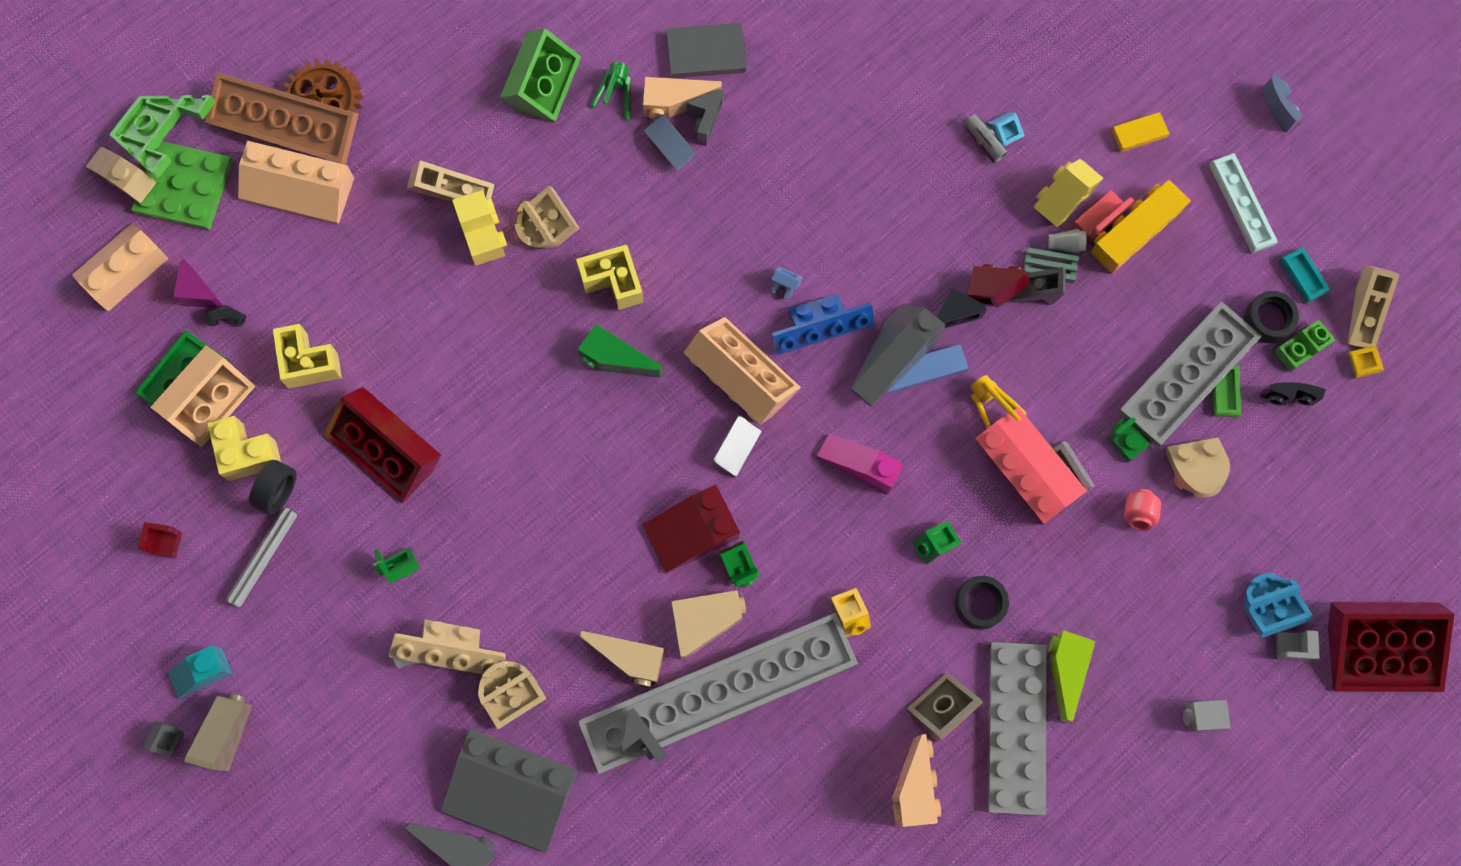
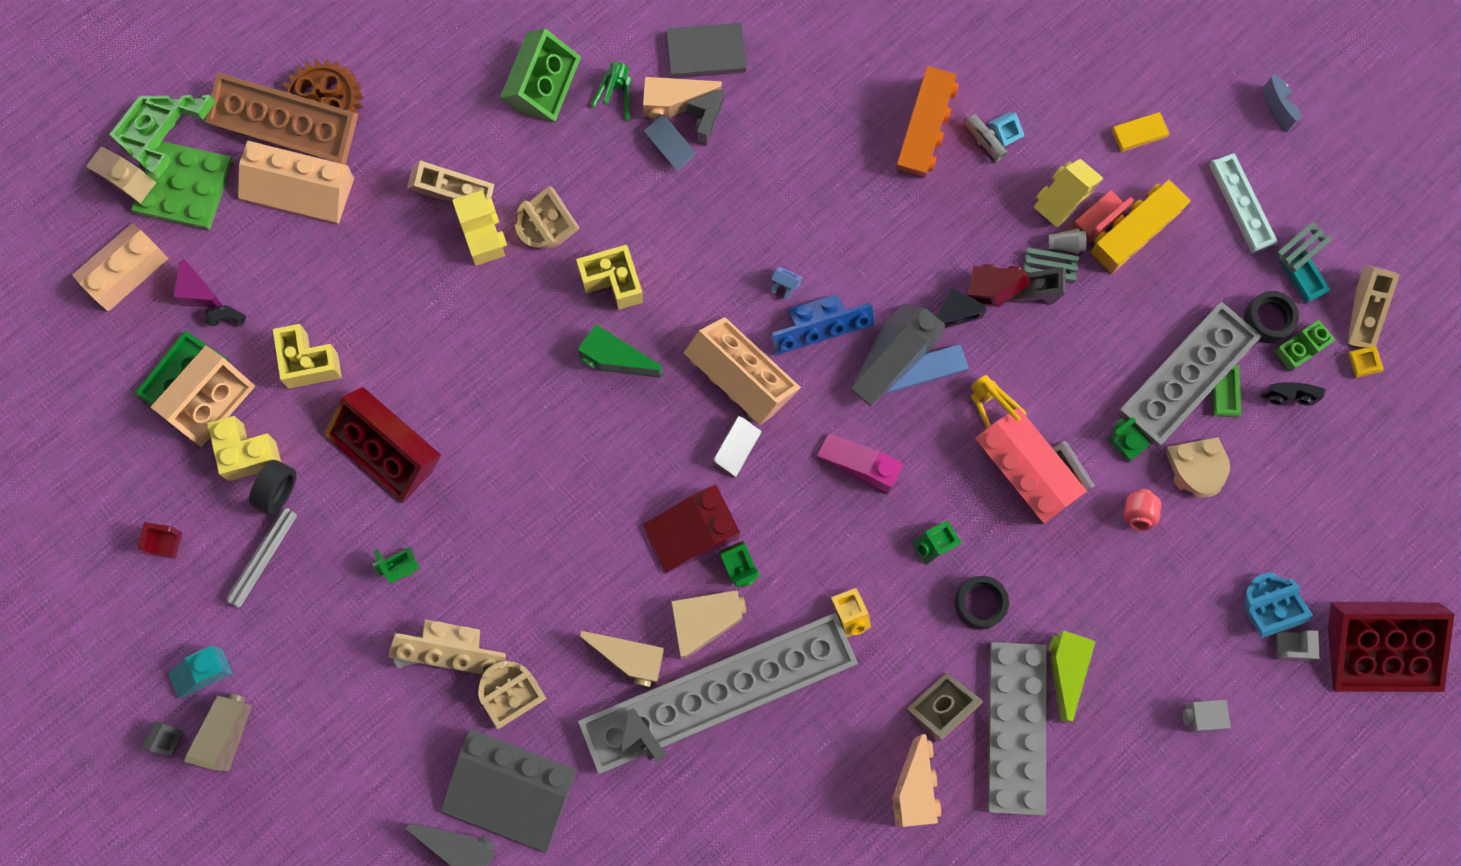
(926, 122): none -> orange wedge
(1317, 234): none -> sand green tile

